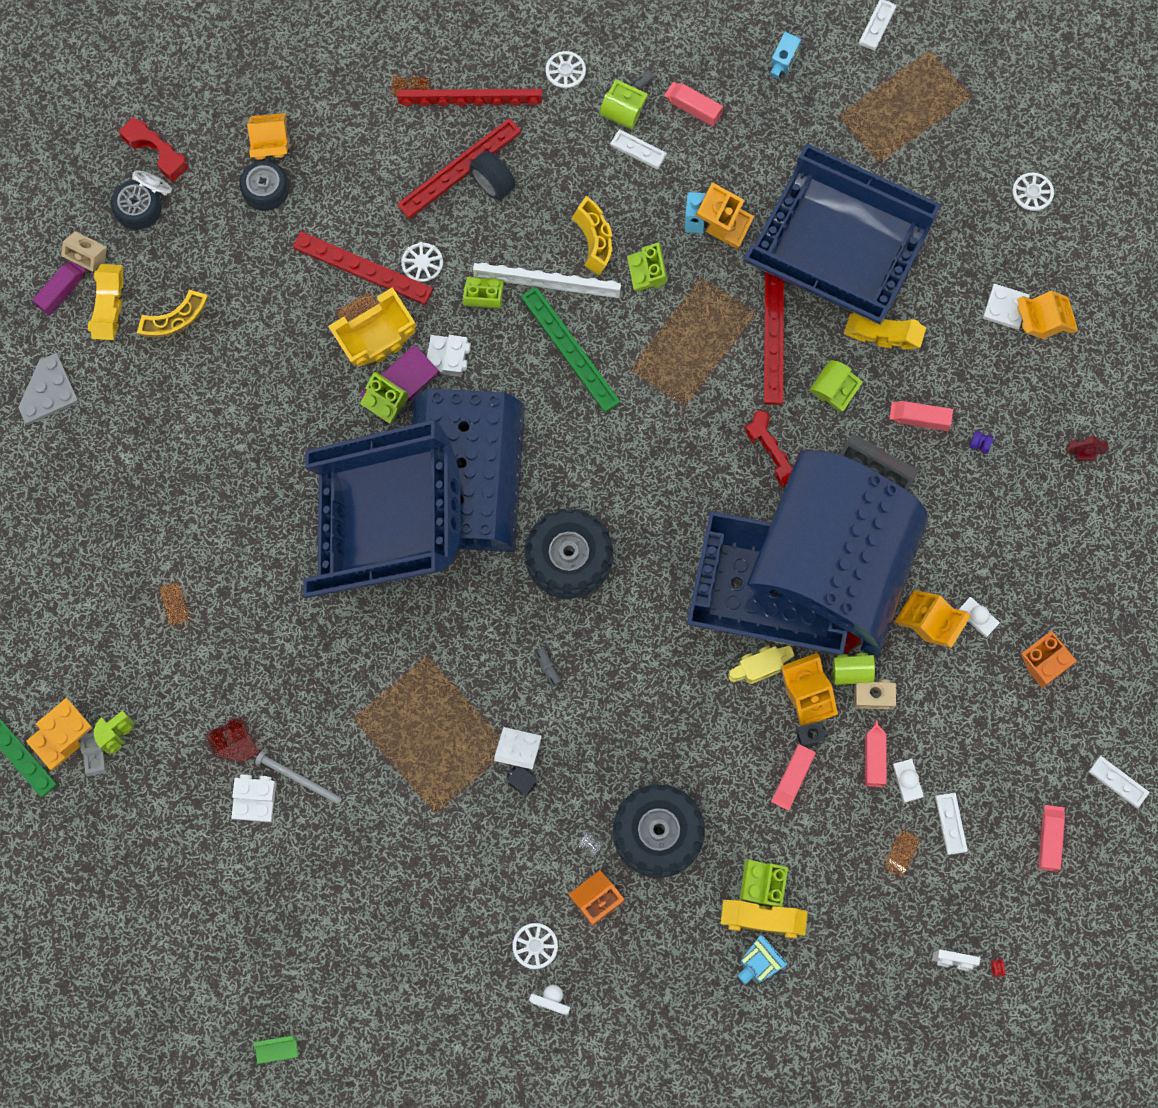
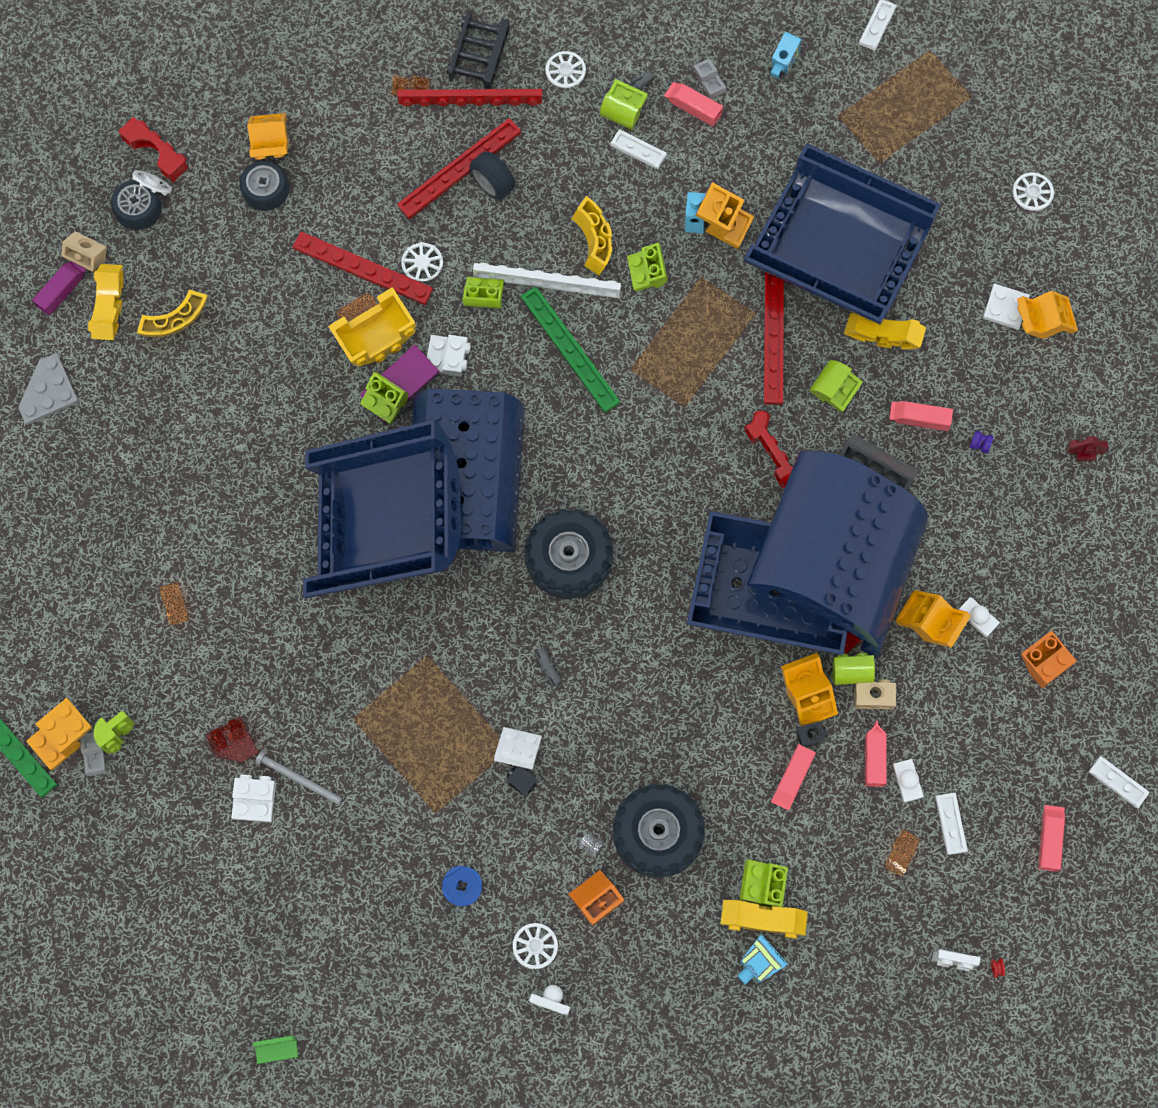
(459, 897): none -> blue plate
(492, 61): none -> black fence
(709, 78): none -> light grey slope
(761, 665): light yellow hinge -> none

